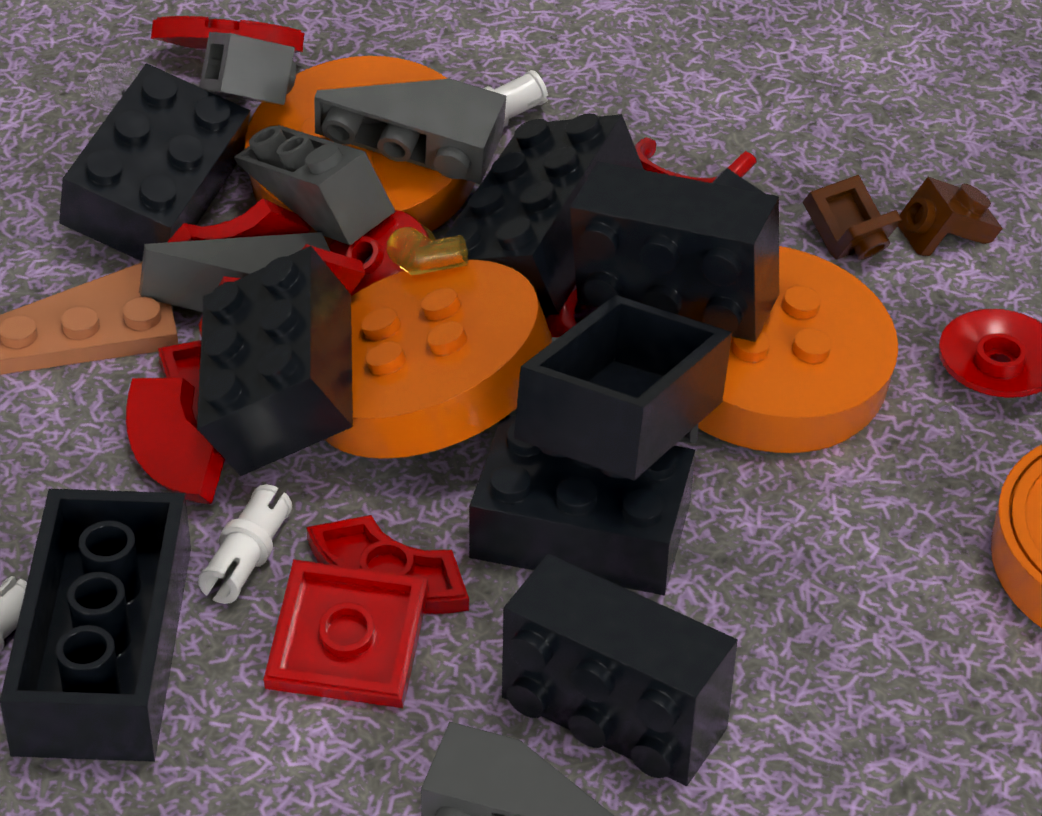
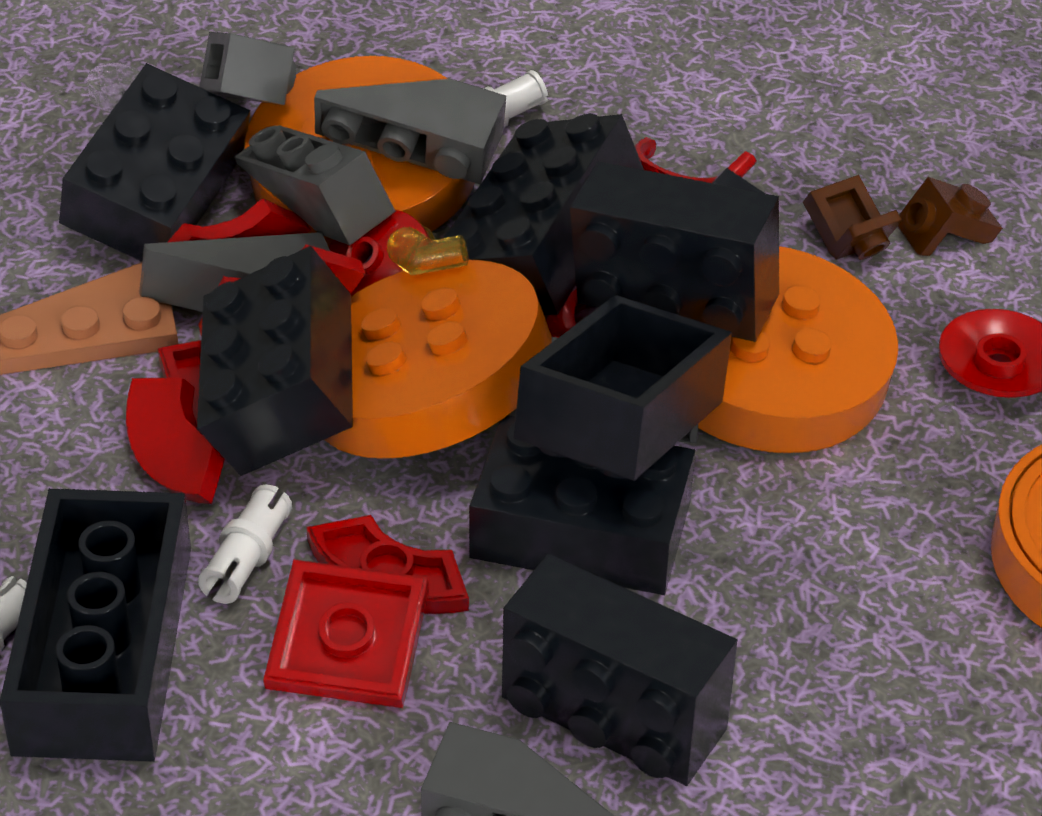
(194, 31): red tile -> none

